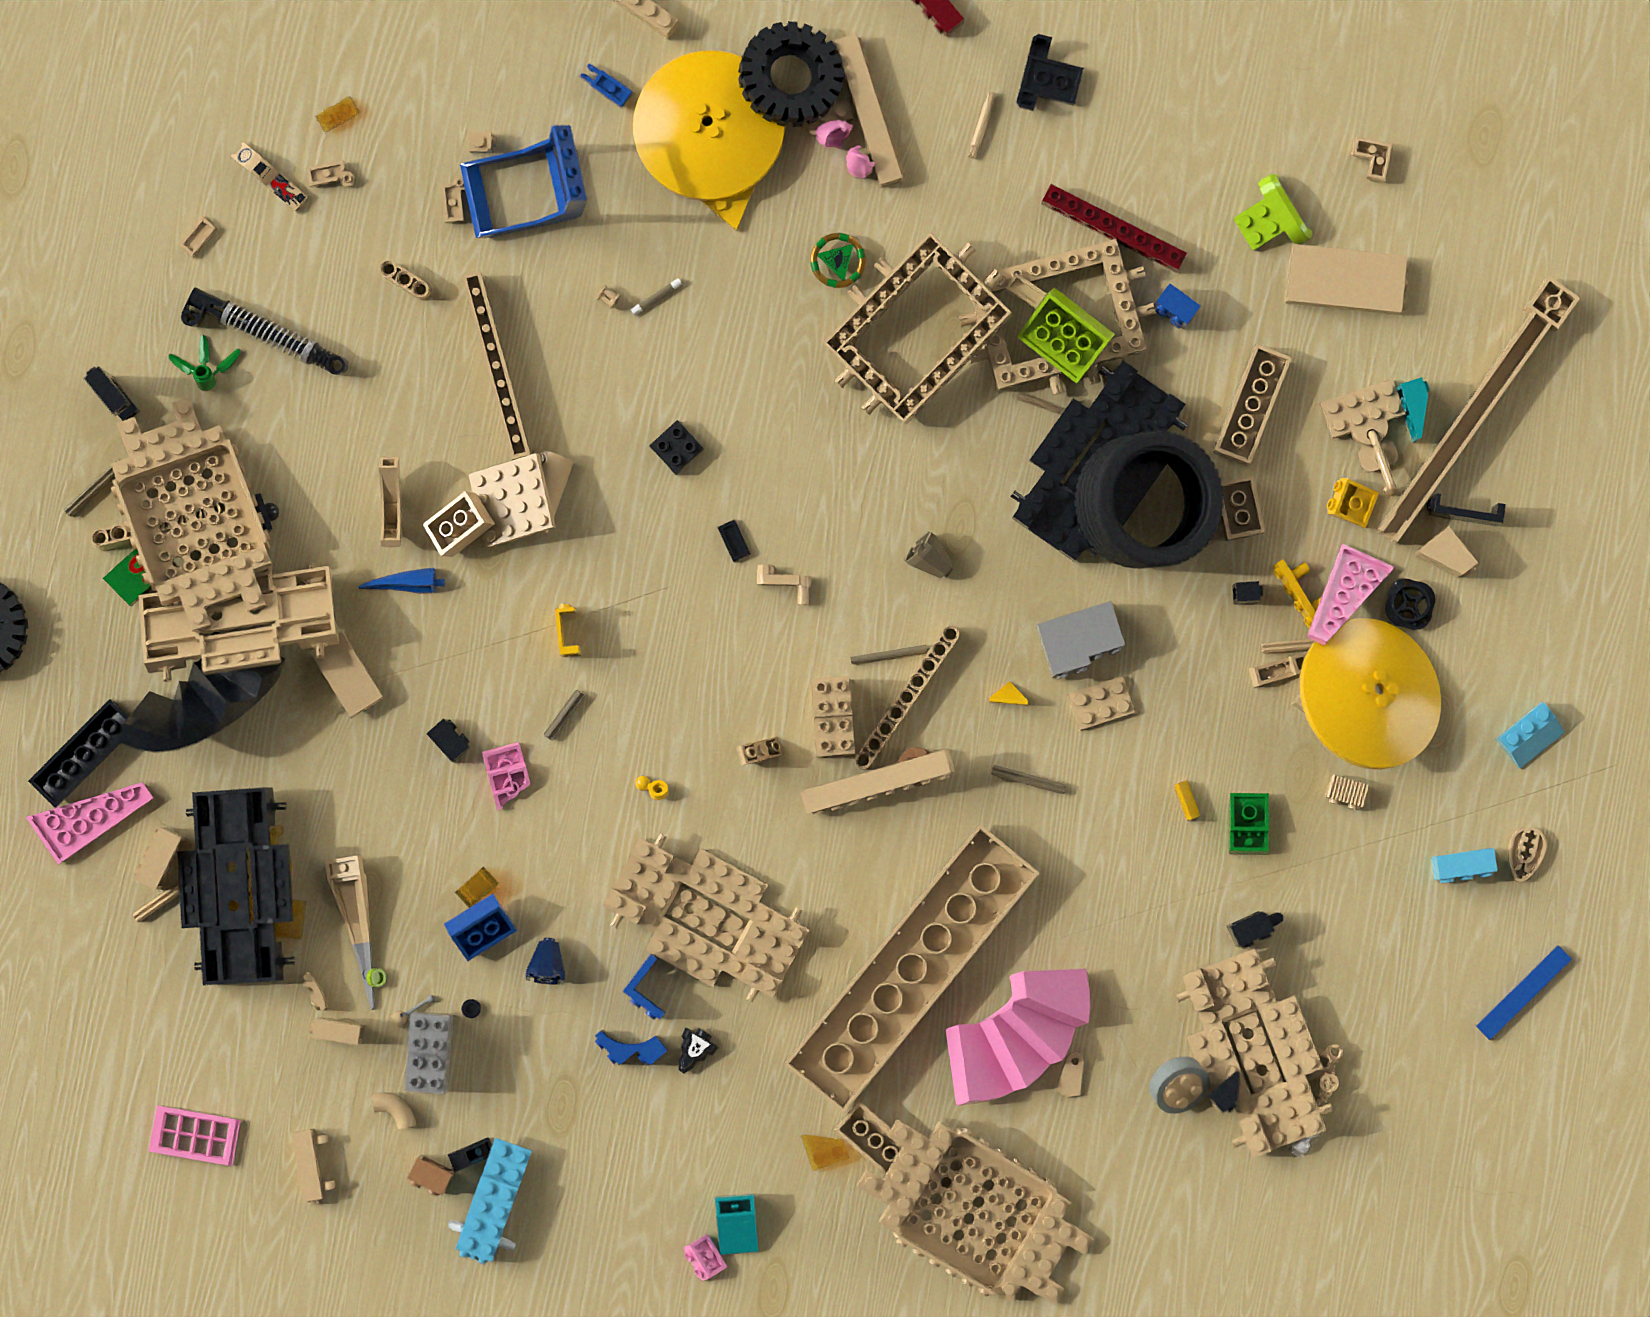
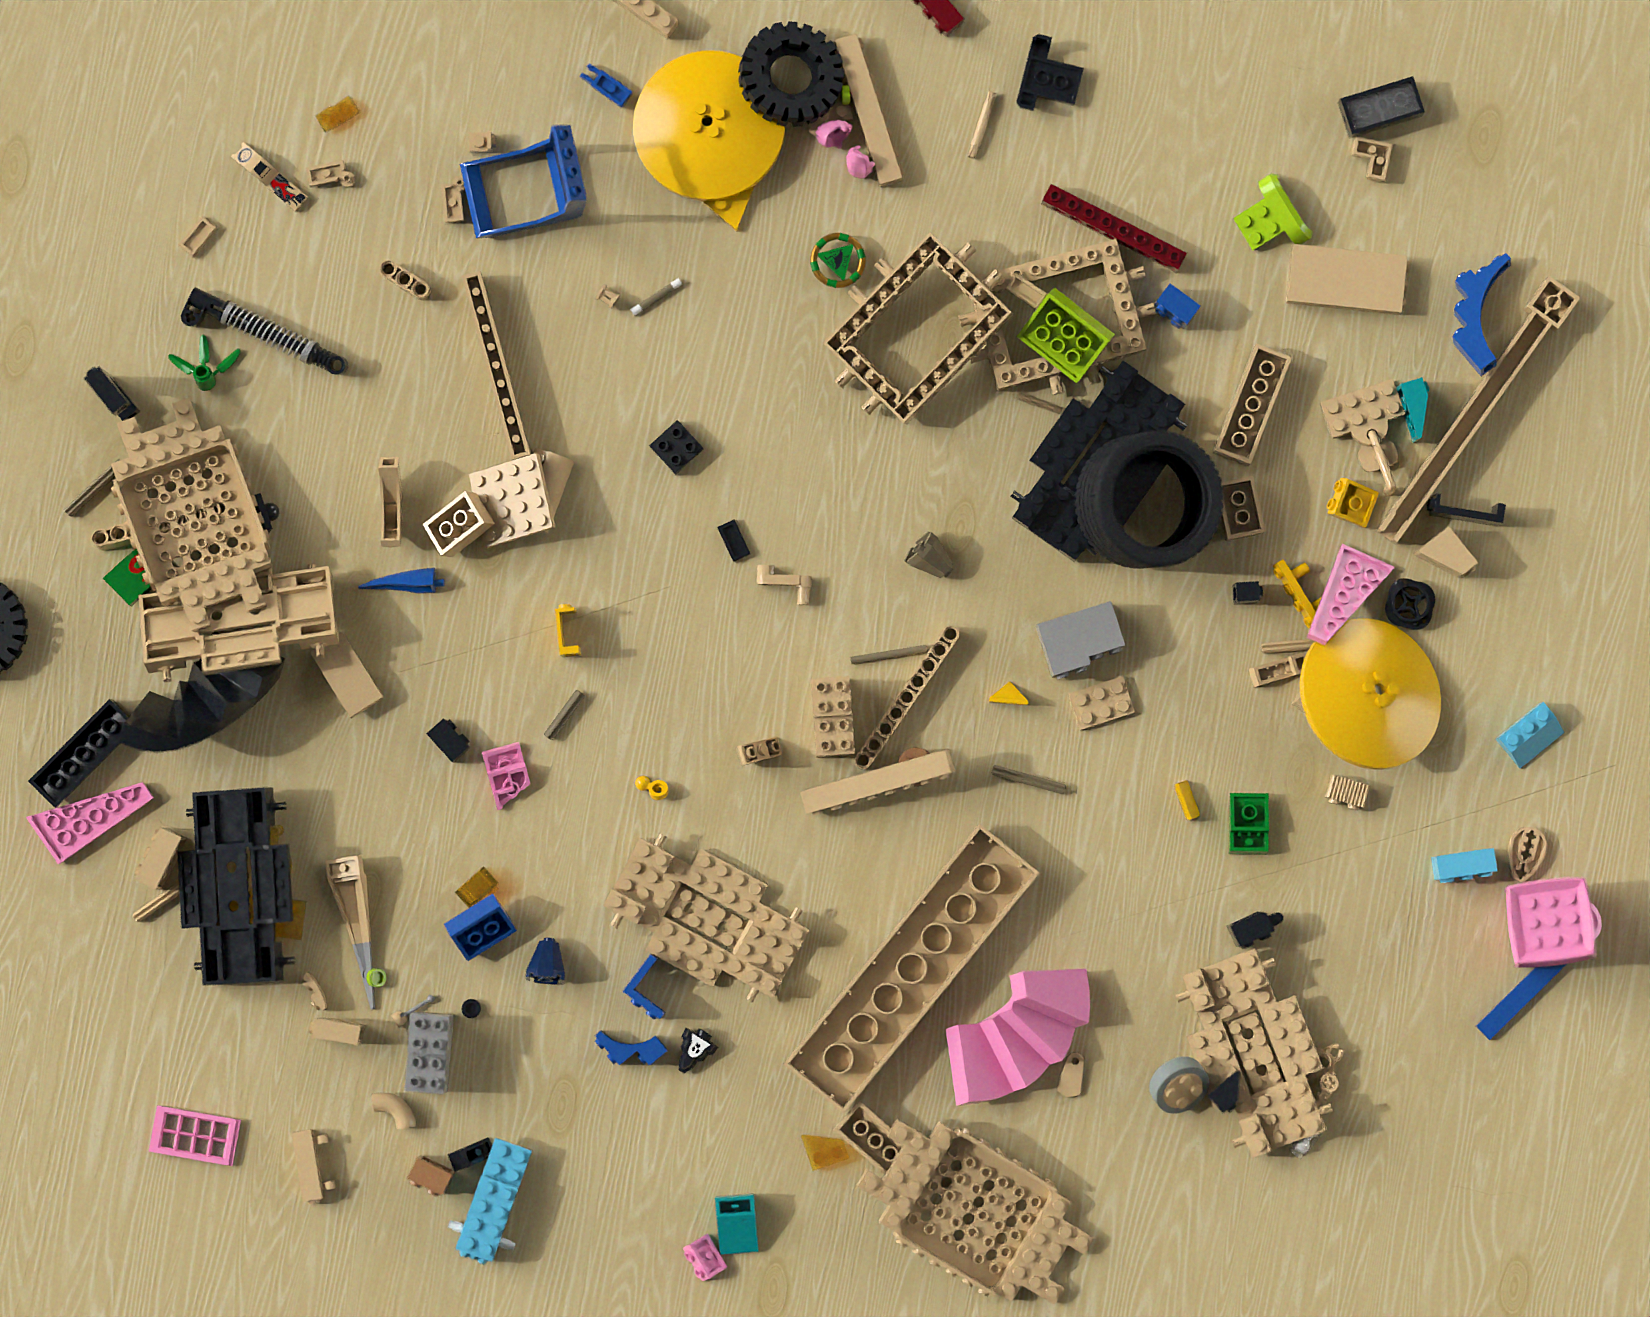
(845, 94): none -> lime tile
(1381, 107): none -> clear brick
(1468, 312): none -> blue arch
(1551, 922): none -> bright pink piece

